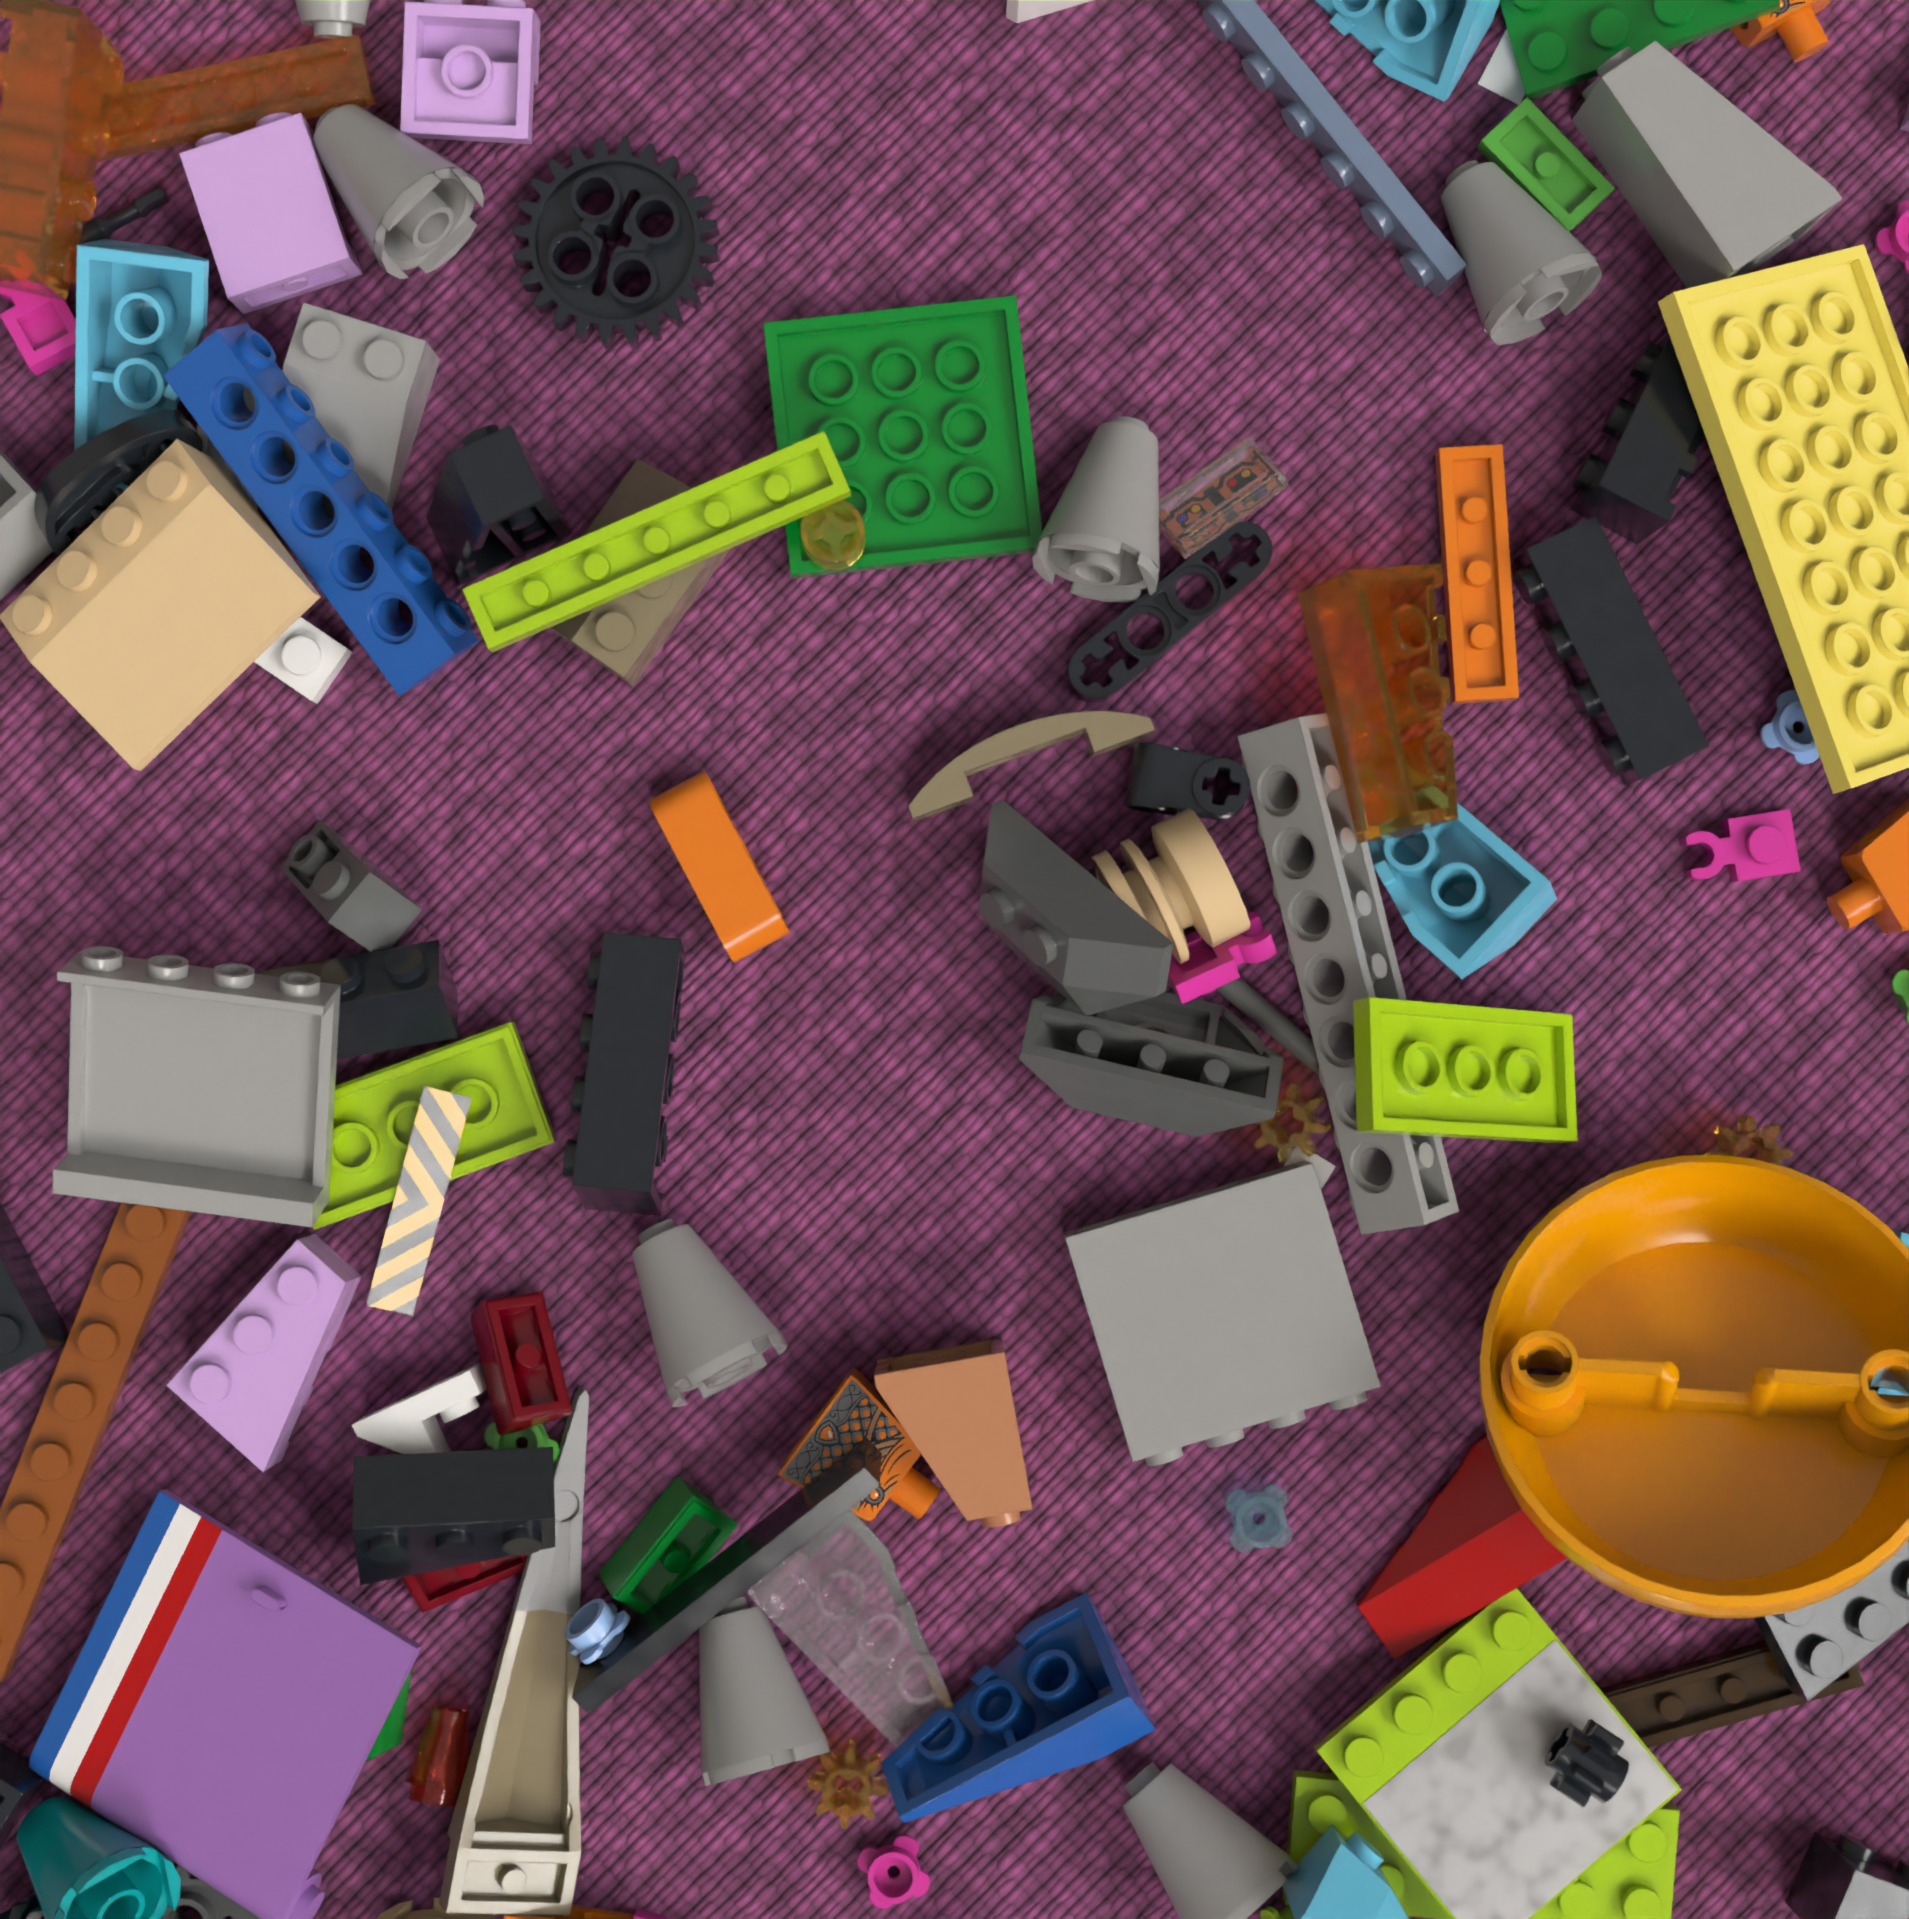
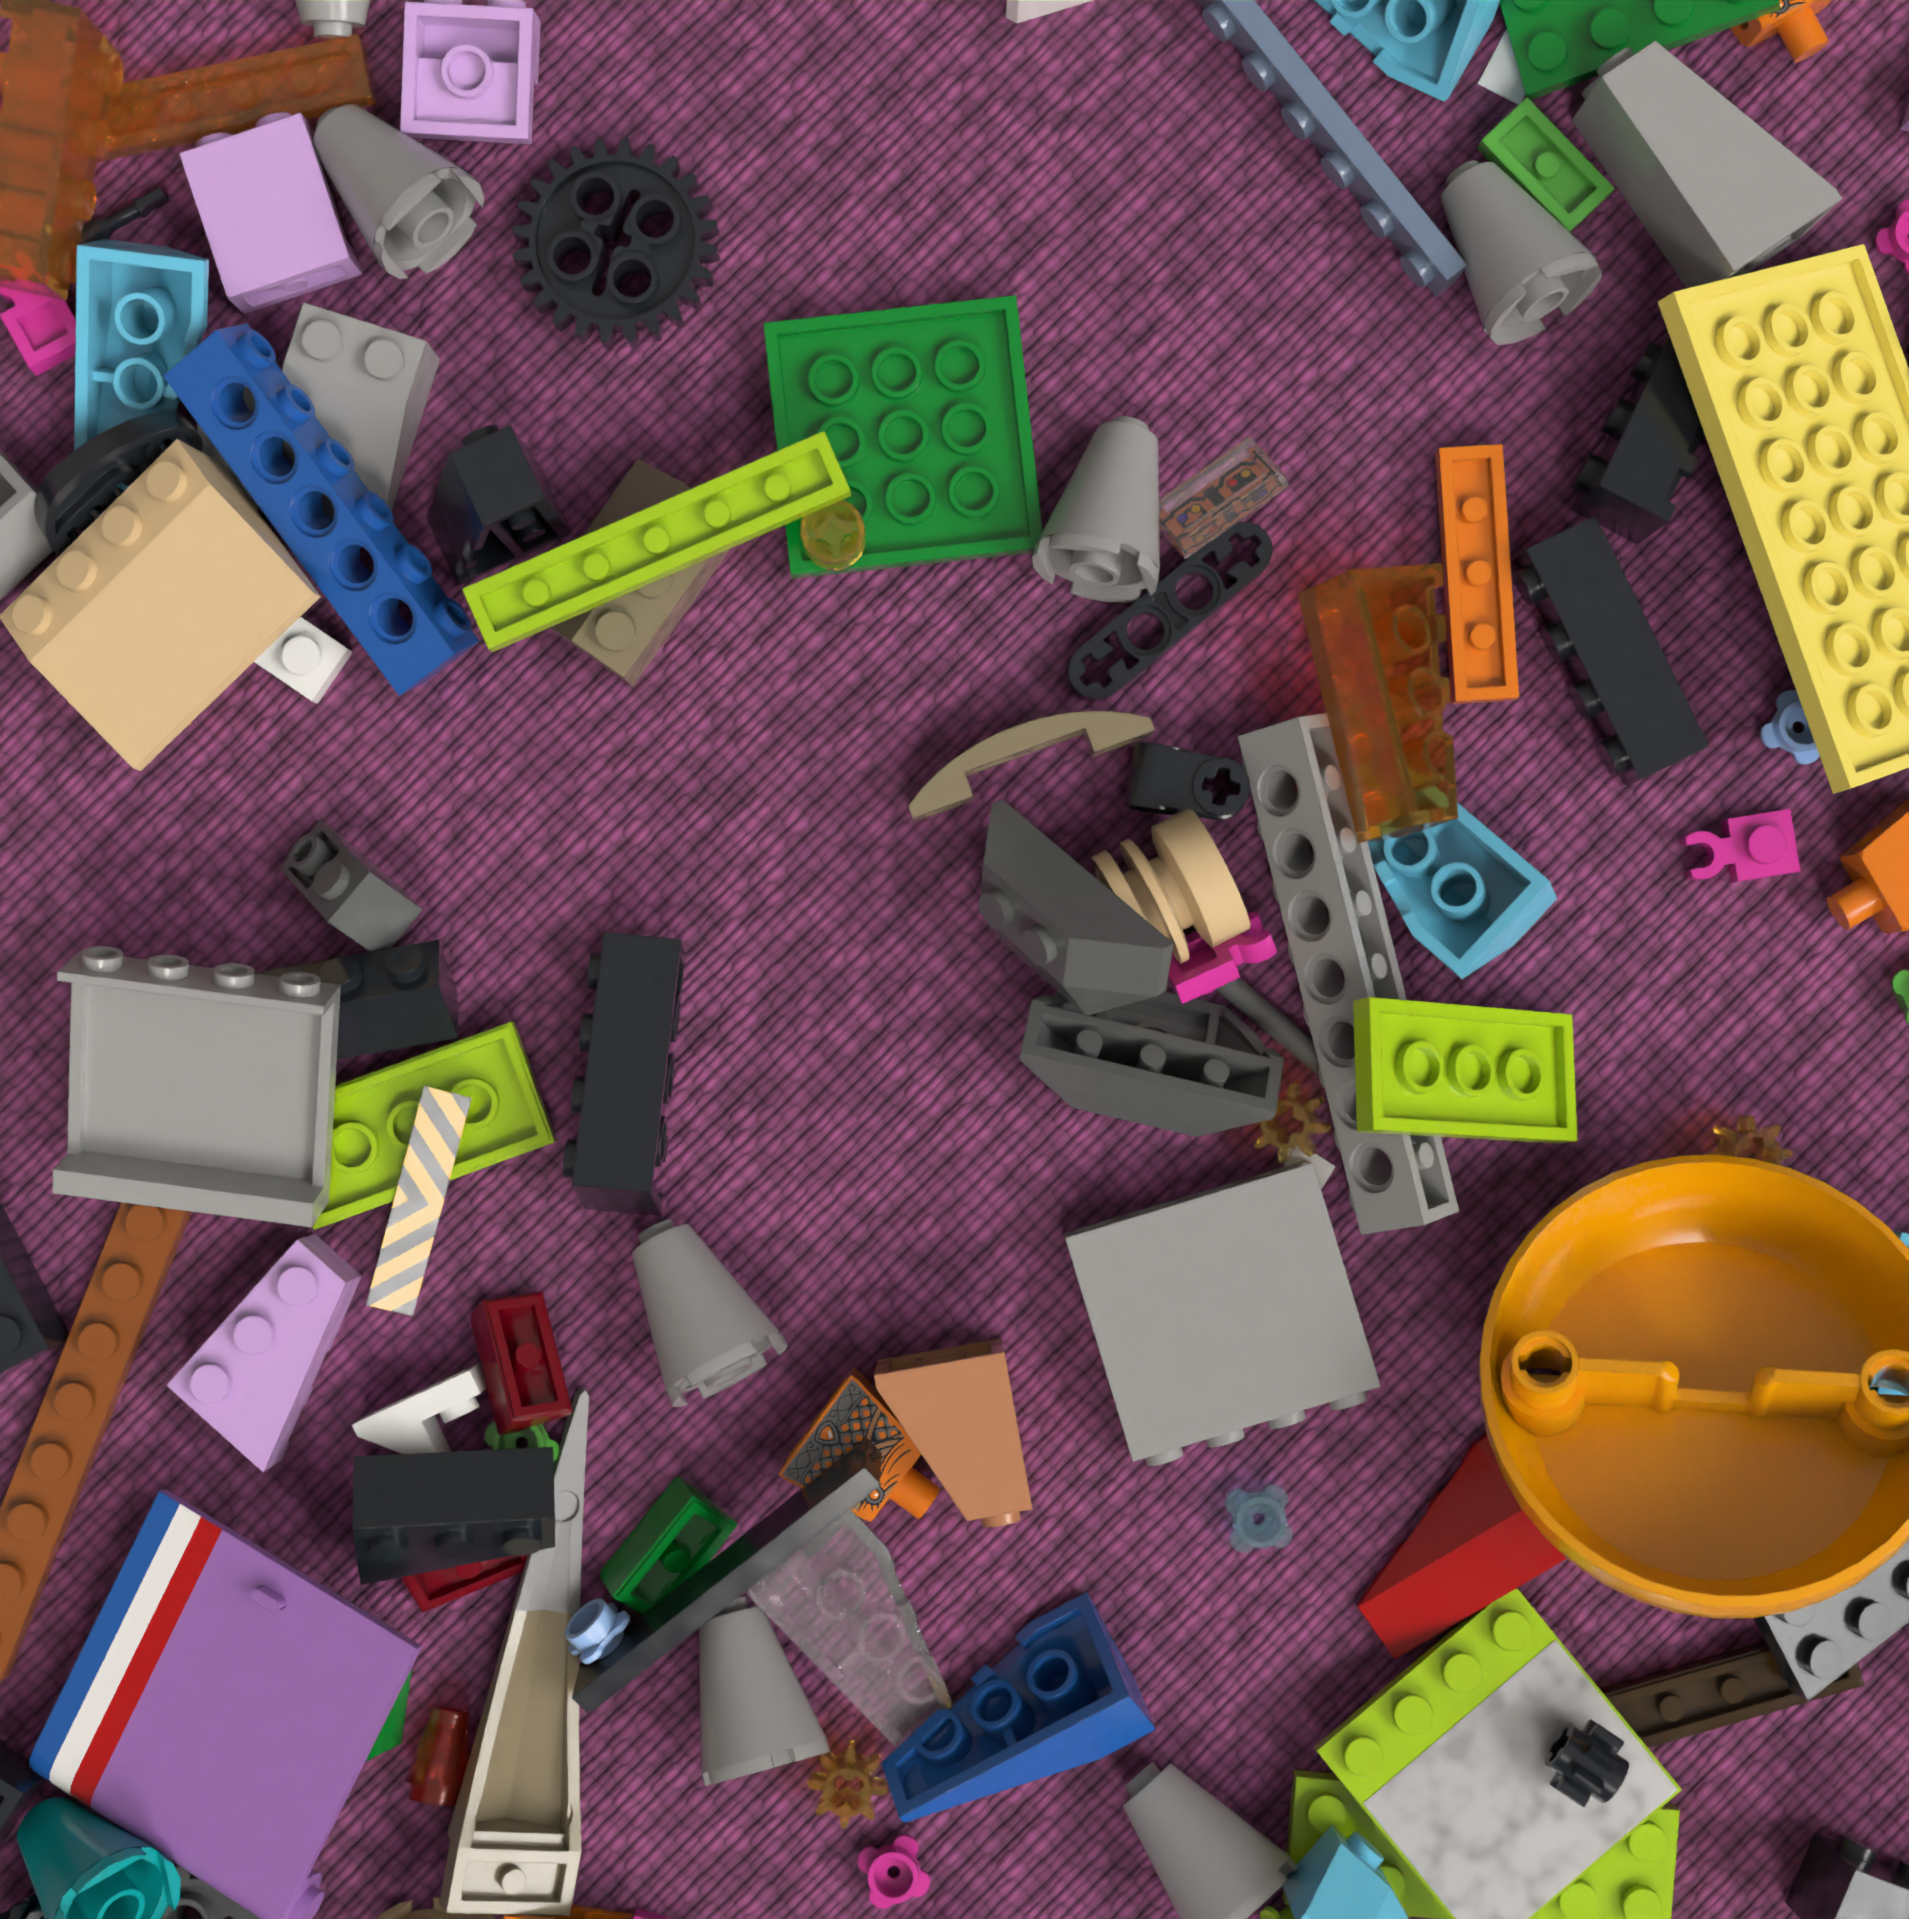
(719, 866): orange beam -> none

